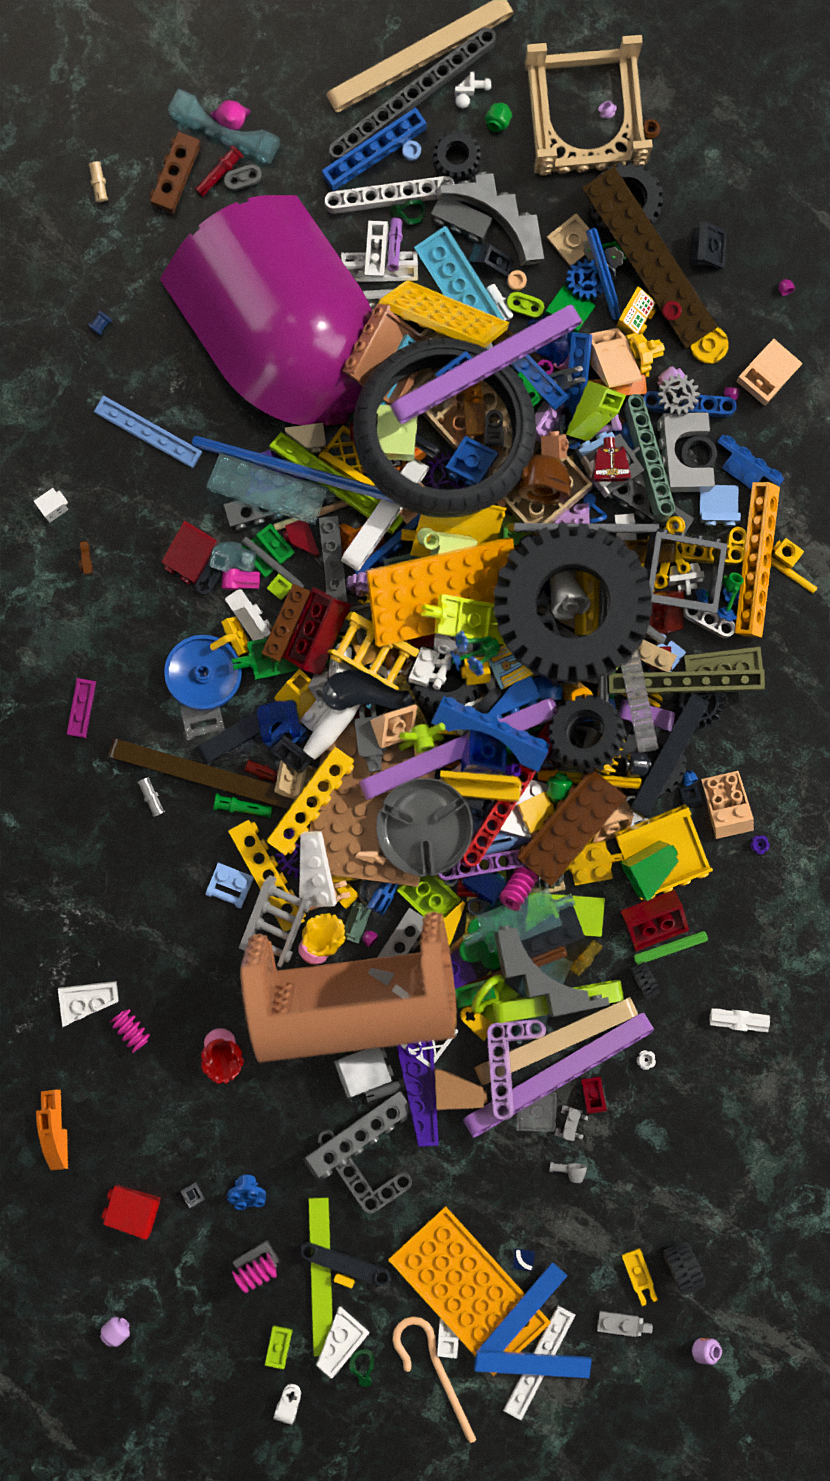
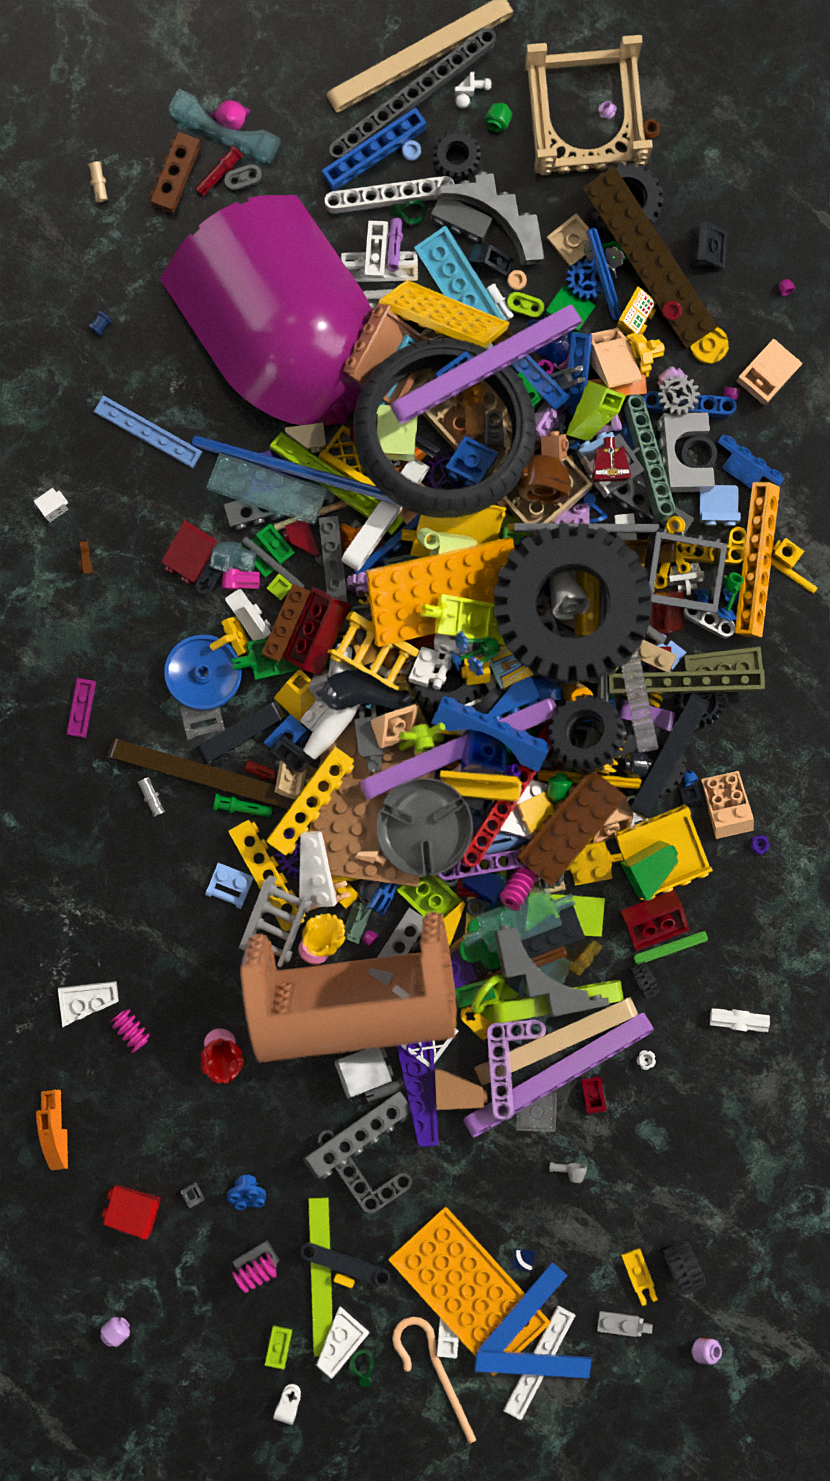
(278, 712): clear blue piece -> none
(571, 1123): light grey piece -> none

